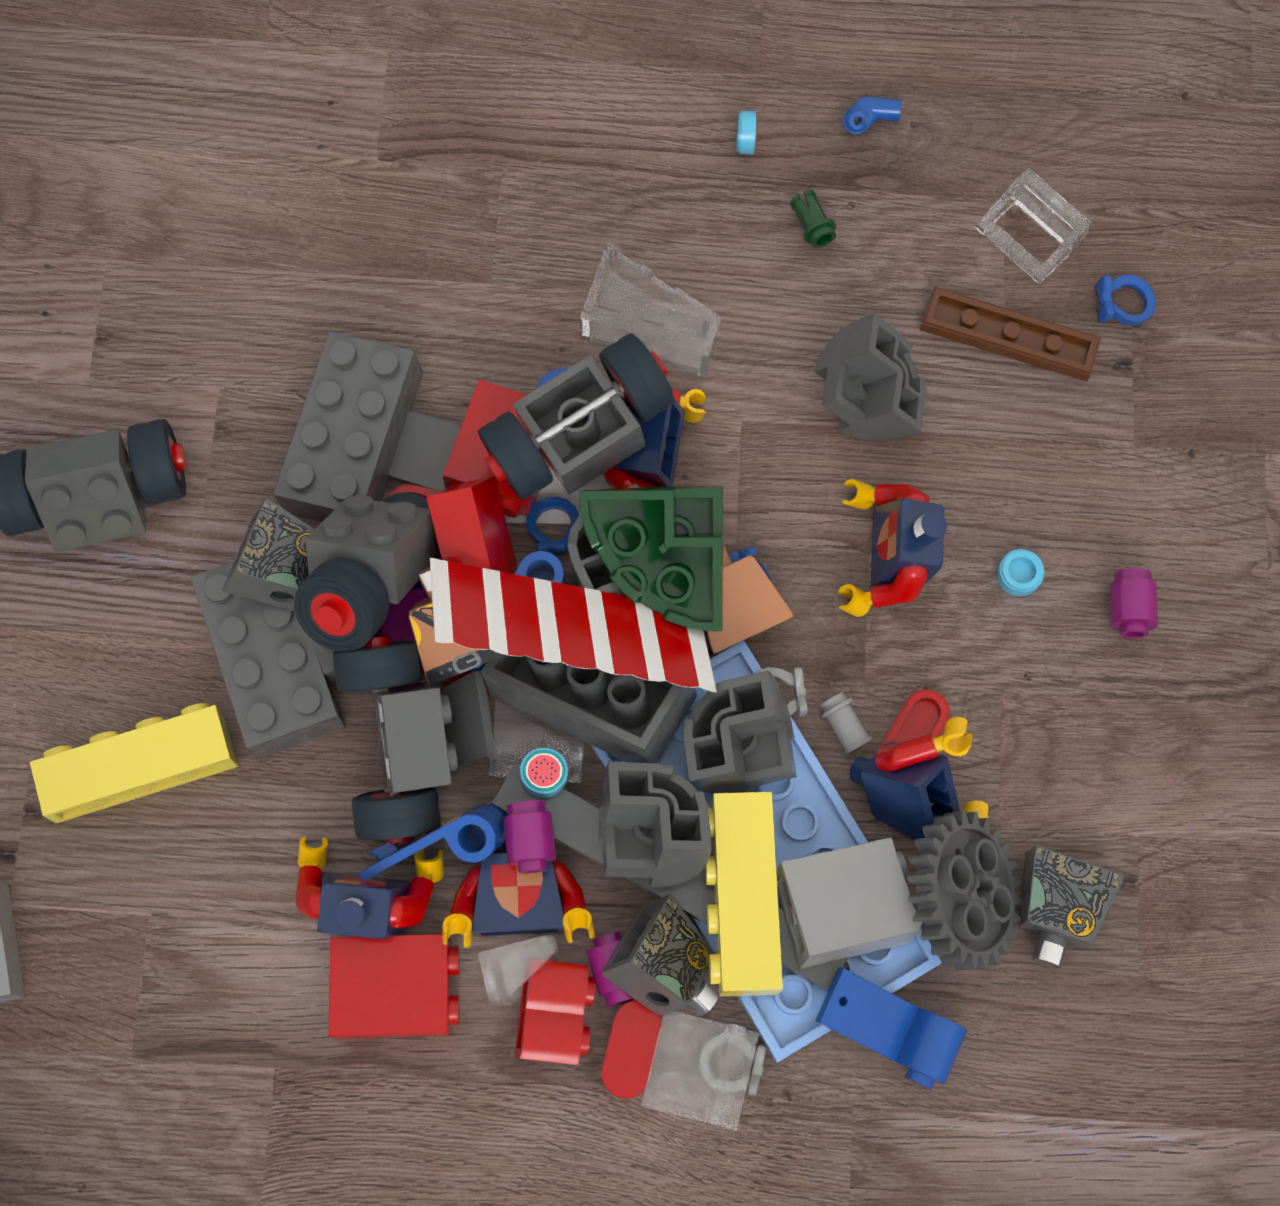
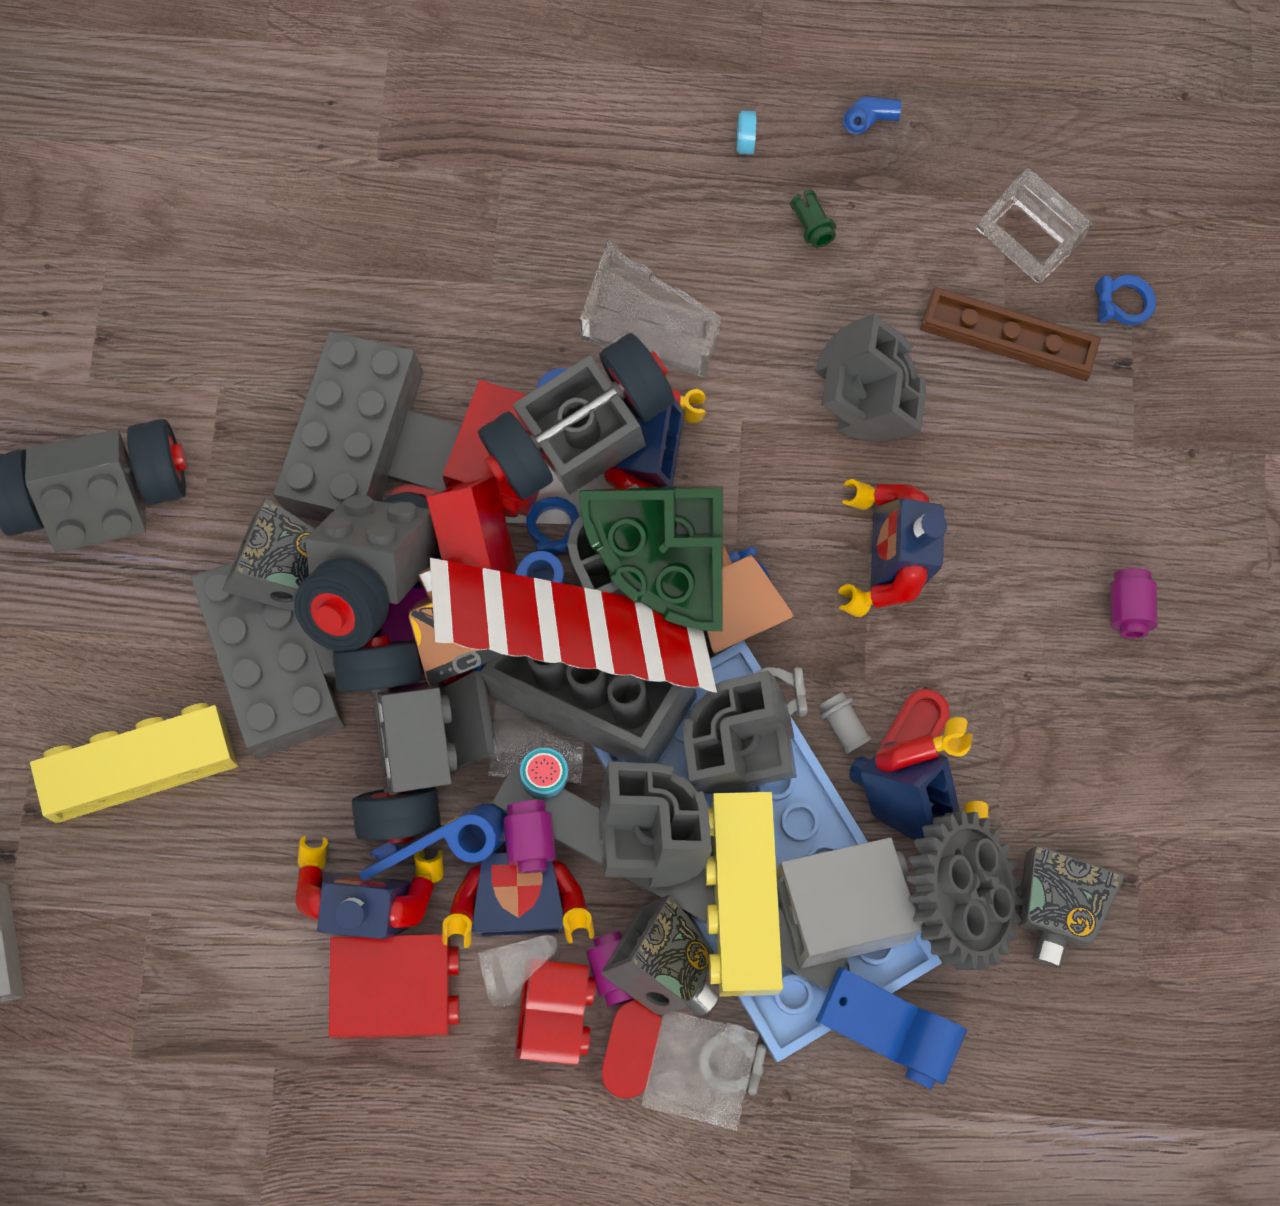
(1020, 572): medium azure tile -> none

